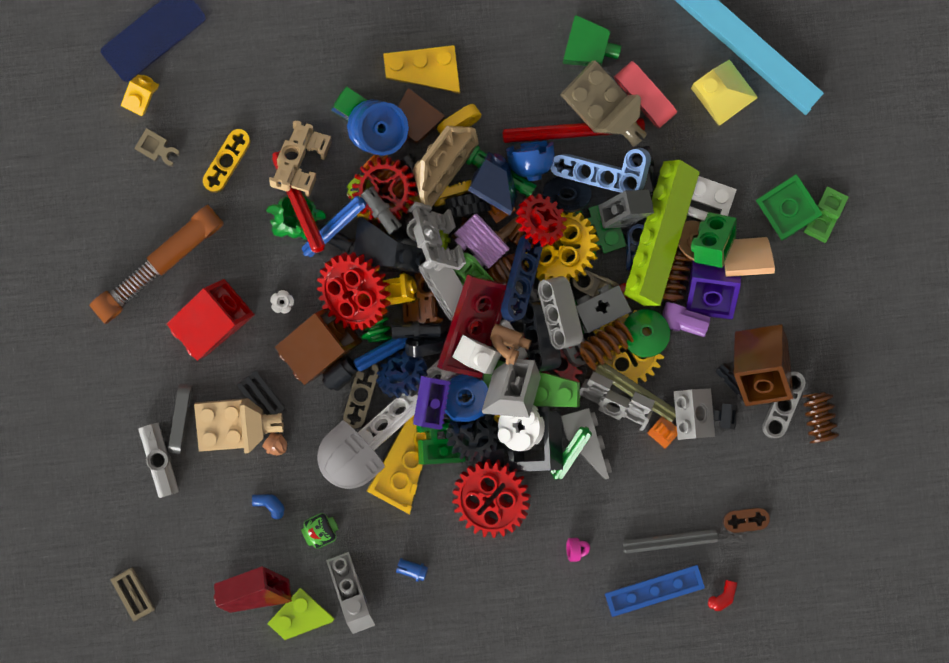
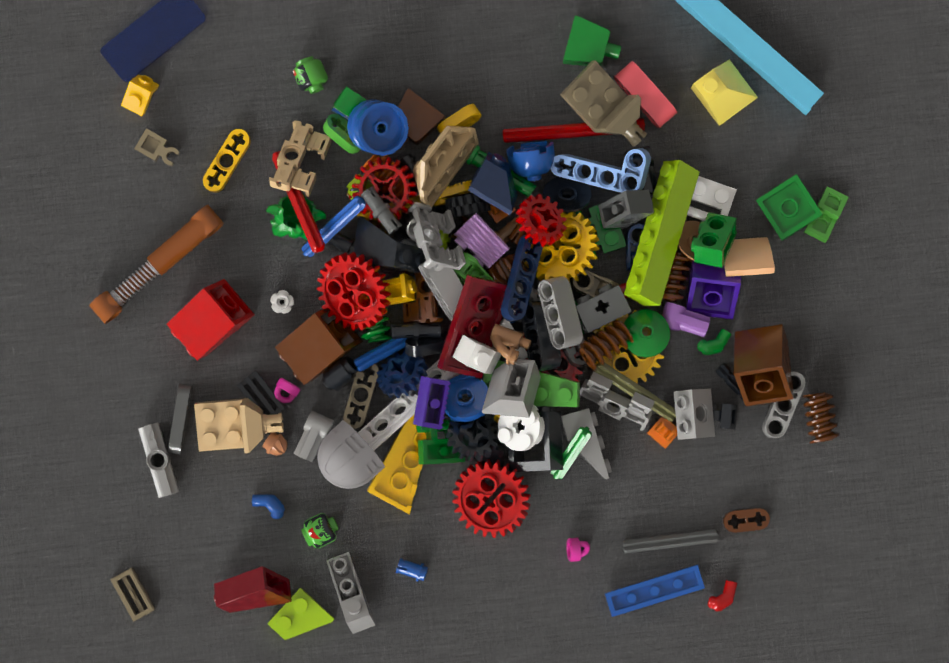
(288, 387): none -> dark pink tile
(310, 75): none -> bright green head
(315, 429): none -> light grey piece
(339, 133): none -> bright green beam
(424, 67): yellow wing -> none
(714, 346): none -> green arm

